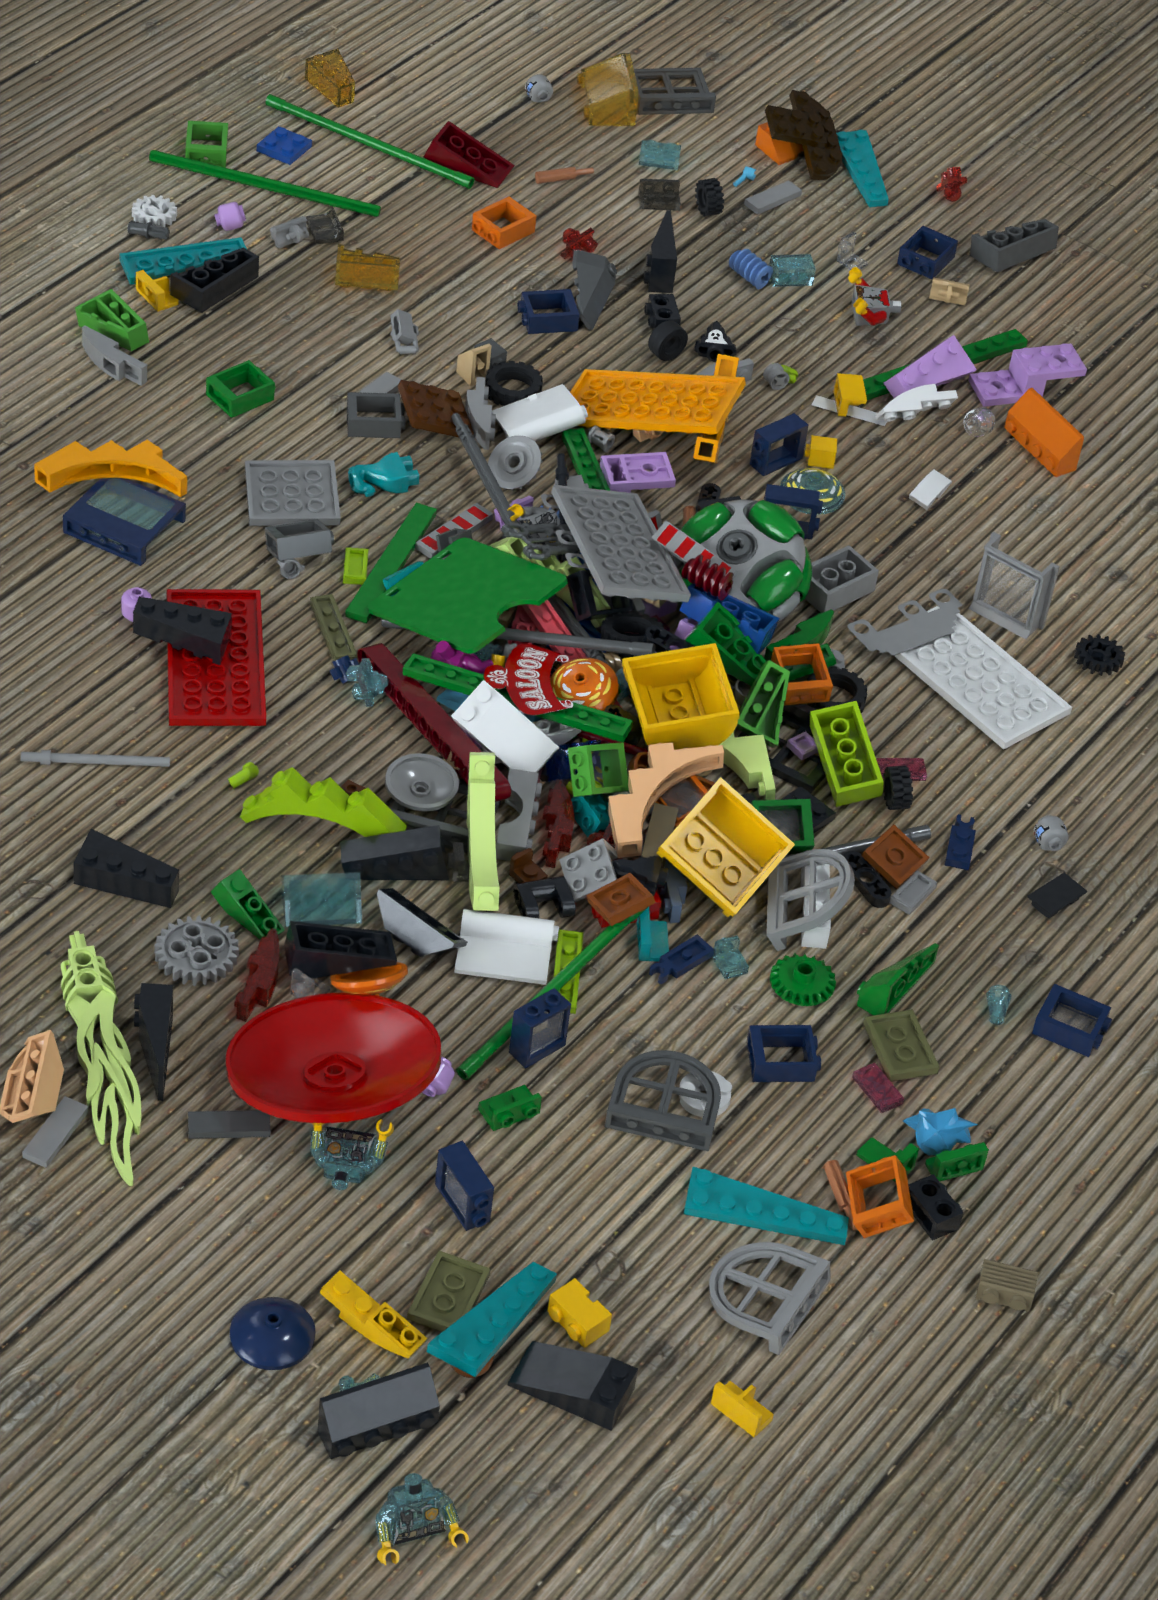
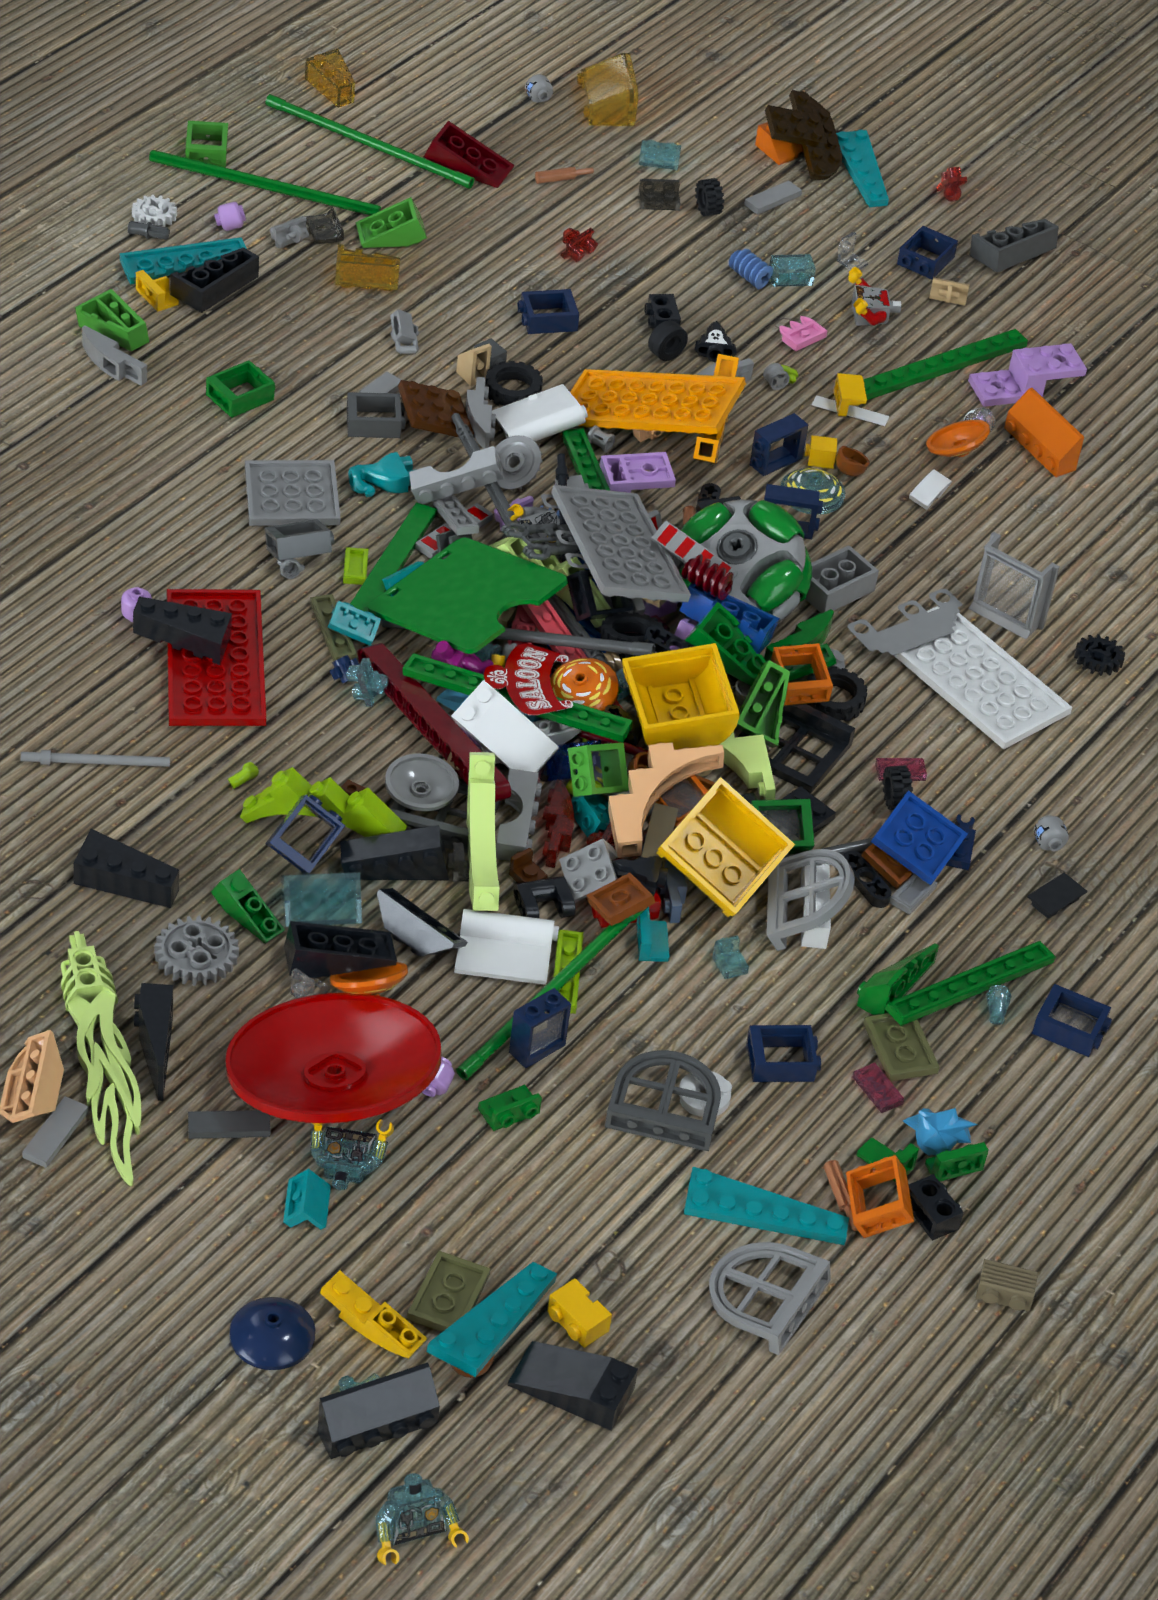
(110, 460): light orange arch -> none
(122, 517): dark blue panel -> none
(262, 976): clear red slope -> none
(284, 145): blue plate -> none
(290, 854): none -> dark blue window
(307, 1200): none -> teal panel
(354, 622): none -> teal bracket
(392, 227): none -> bright green slope
(456, 515): none -> light grey tile
(464, 1185): dark blue window -> none
(481, 469): none -> light grey arch
(522, 222): orange window -> none
(594, 284): dark grey wedge -> none
(662, 259): black slope -> none
(674, 99): dark grey window -> none
(682, 958): dark blue plate -> none
(741, 1407): yellow panel -> none
(748, 173): medium azure hand -> none
(802, 334): none -> bright pink plate
(802, 745): lavender tile -> none
(802, 980): green gear -> none
(846, 753): lime brick -> none
(851, 461): none -> dark orange helmet
(916, 400): white slope -> none
(919, 837): none -> blue plate
(938, 366): lavender wedge -> none
(958, 438): none -> orange dish
(969, 983): none -> green tile

